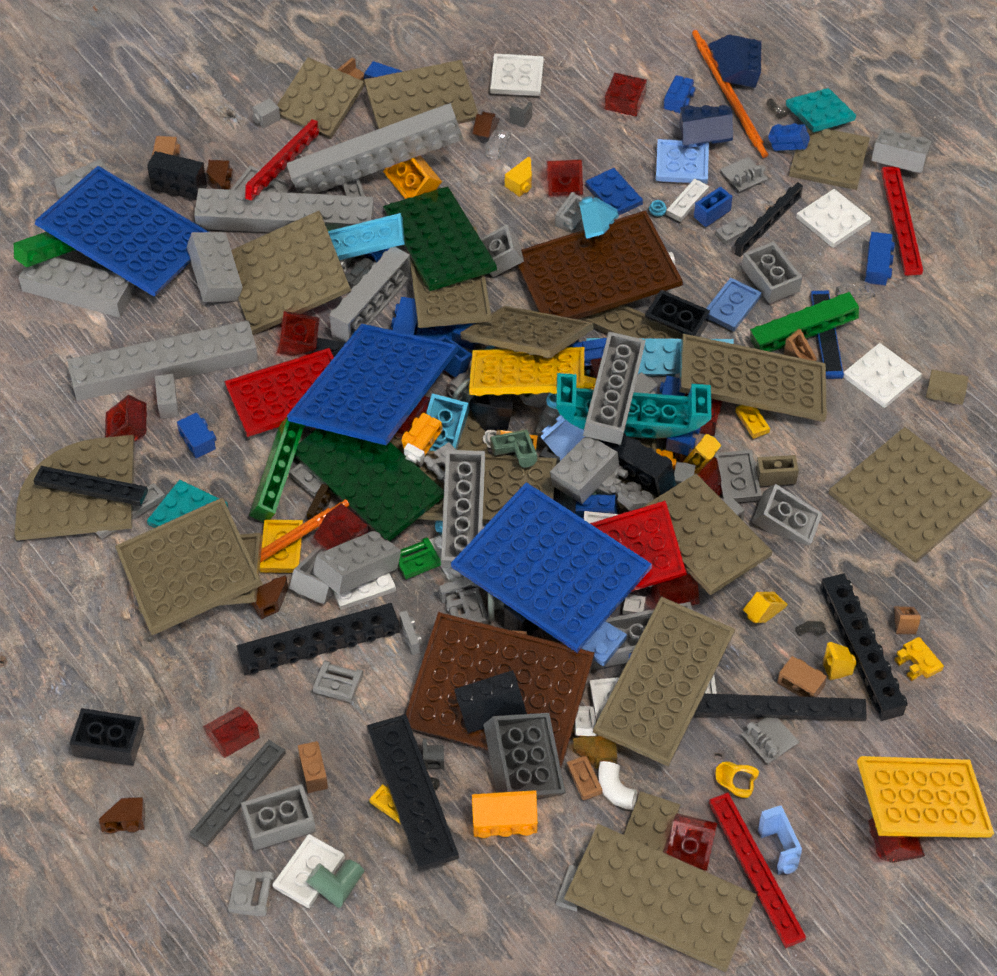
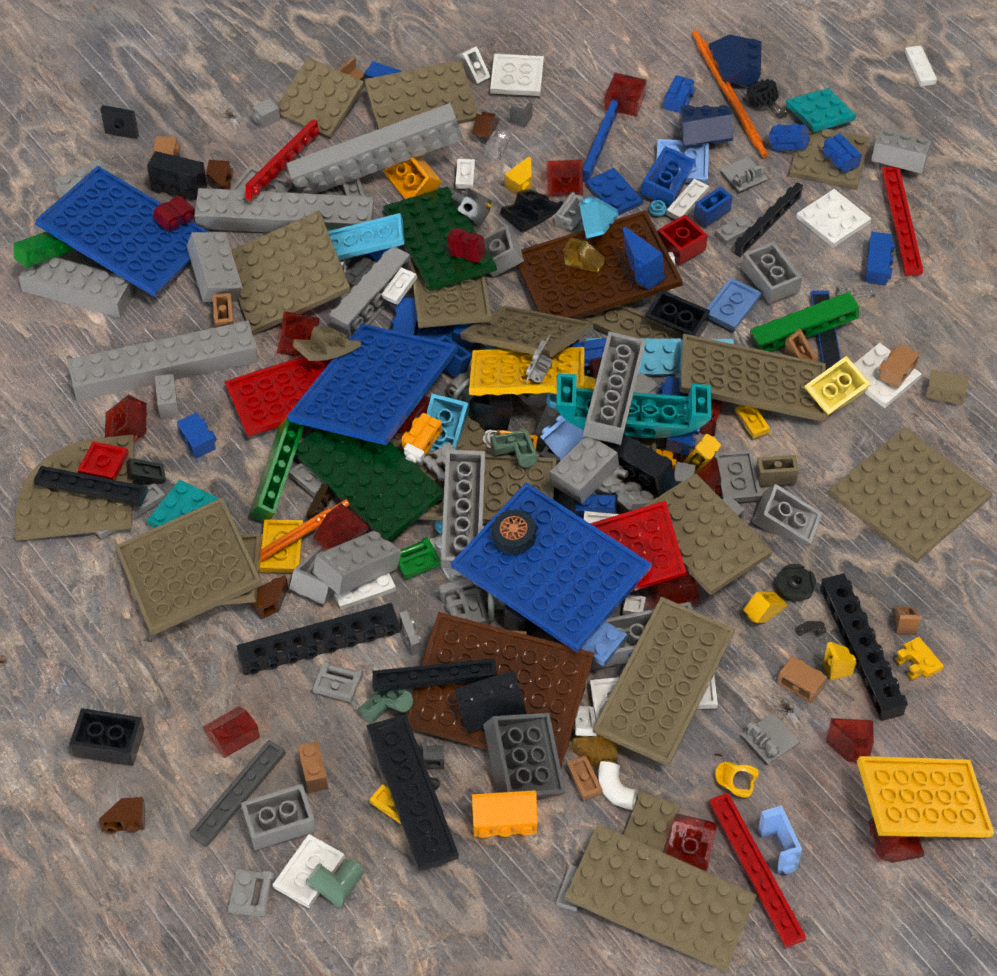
(103, 460): none -> red plate
(119, 122): none -> black plate
(146, 471): none -> pearl dark grey plate
(174, 213): none -> dark red brick
(223, 309): none -> medium nougat brick
(325, 344): none -> dark tan slope
(382, 700): none -> sand green brick
(399, 286): none -> white plate
(433, 675): none -> black plate
(465, 173): none -> white plate
(466, 245): none -> dark red brick
(472, 204): none -> dark grey torso
(474, 65): none -> white slope
(514, 532): none -> black wheel
(530, 209): none -> black slope
(540, 364): none -> light grey hinge
(582, 255): none -> clear yellow slope
(600, 140): none -> blue tile
(644, 260): none -> blue slope
(667, 176): none -> blue slope
(683, 239): none -> red brick
(762, 93): none -> black tyre
(782, 707): black plate -> none
(795, 592): none -> pearl dark grey plate
(837, 386): none -> light yellow slope
(842, 153): none -> blue brick
(851, 737): none -> clear red slope
(898, 365): none -> medium nougat brick
(920, 65): none -> white plate

